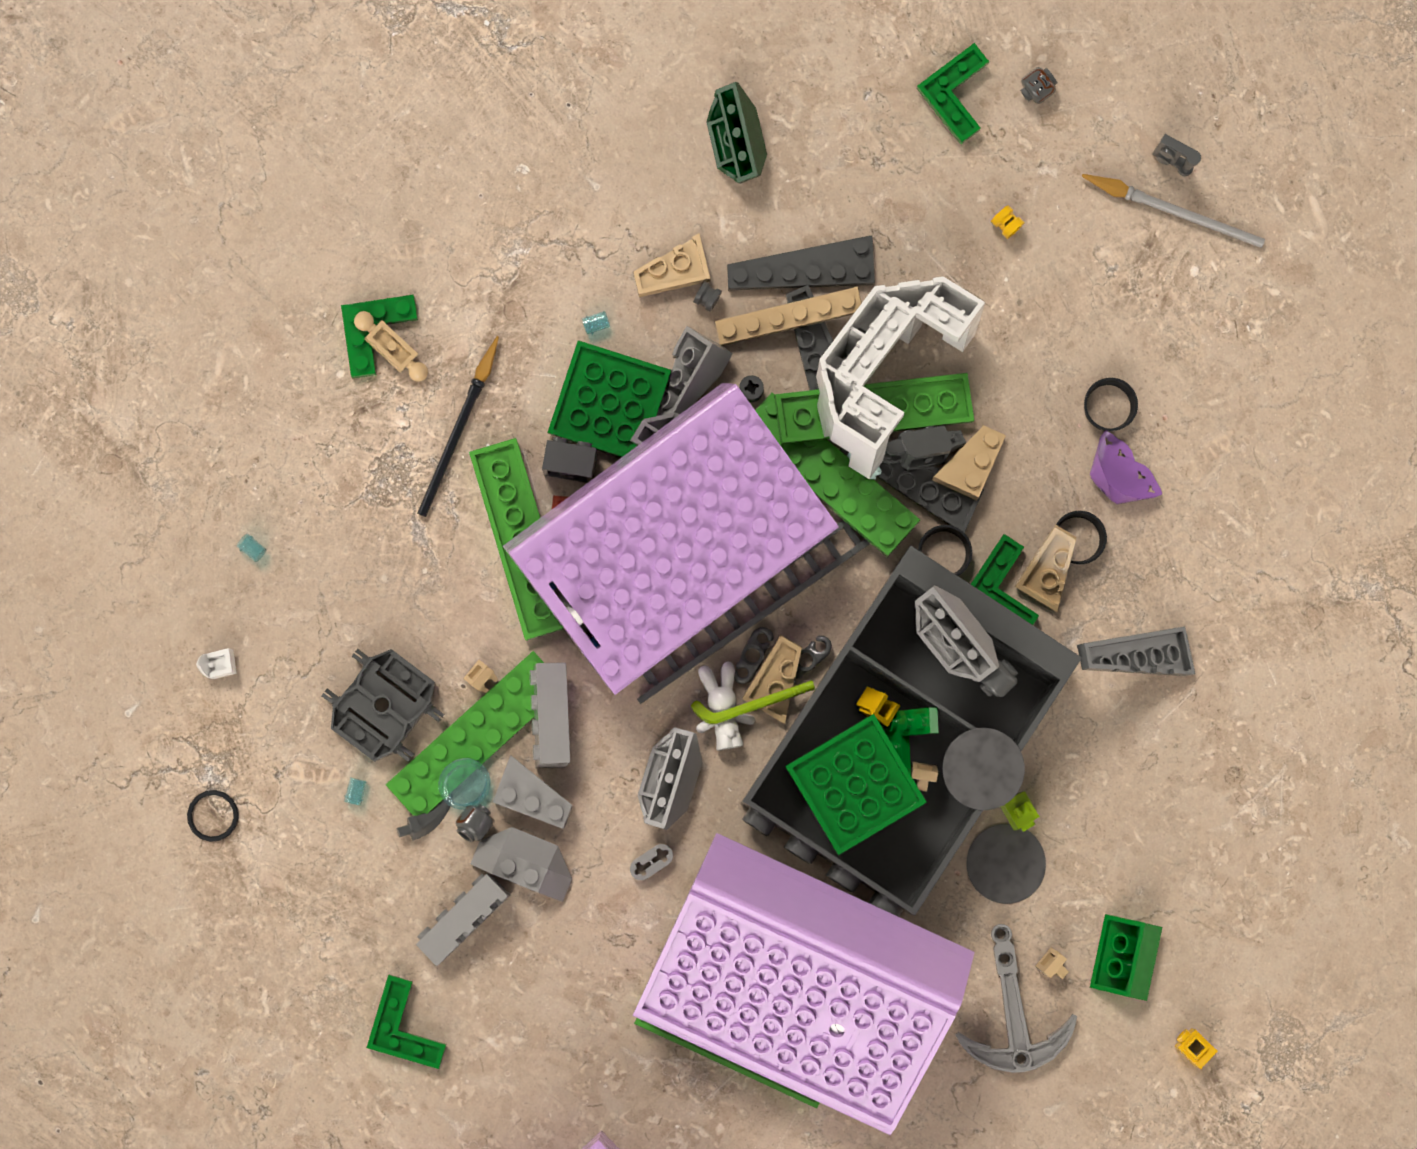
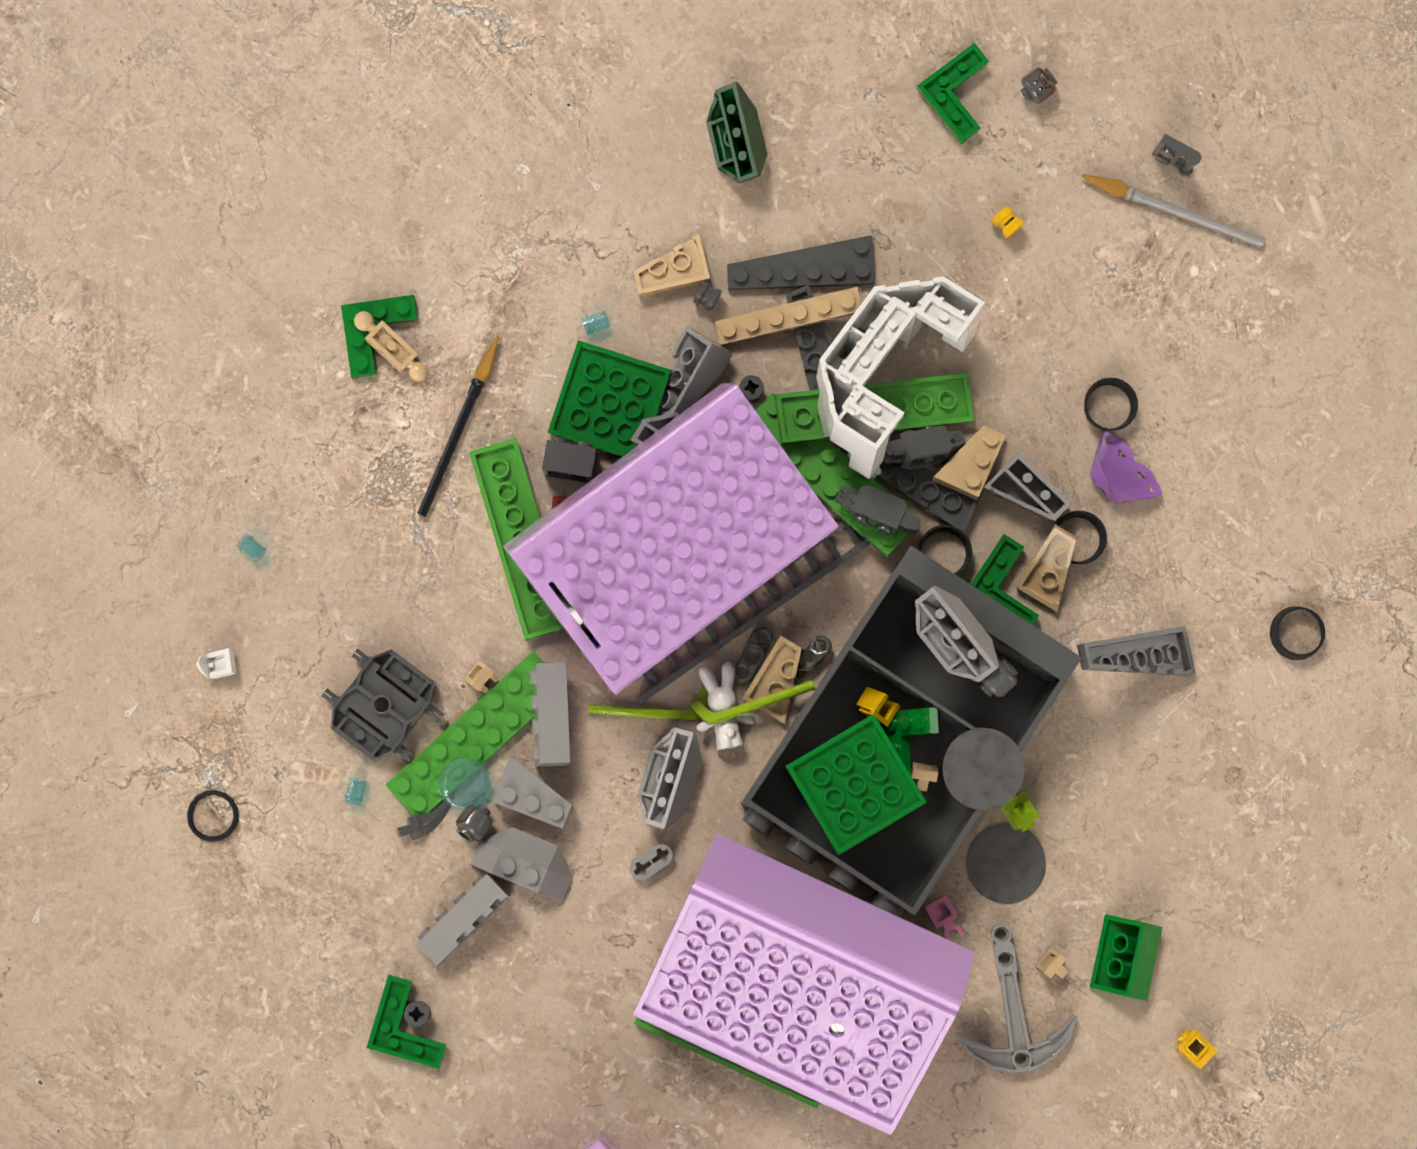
(420, 1011): none -> dark grey wheel
(649, 712): none -> lime piece
(878, 509): none -> dark grey hinge
(941, 914): none -> bright pink plate
(1028, 488): none -> light grey wedge
(1274, 635): none -> black tyre

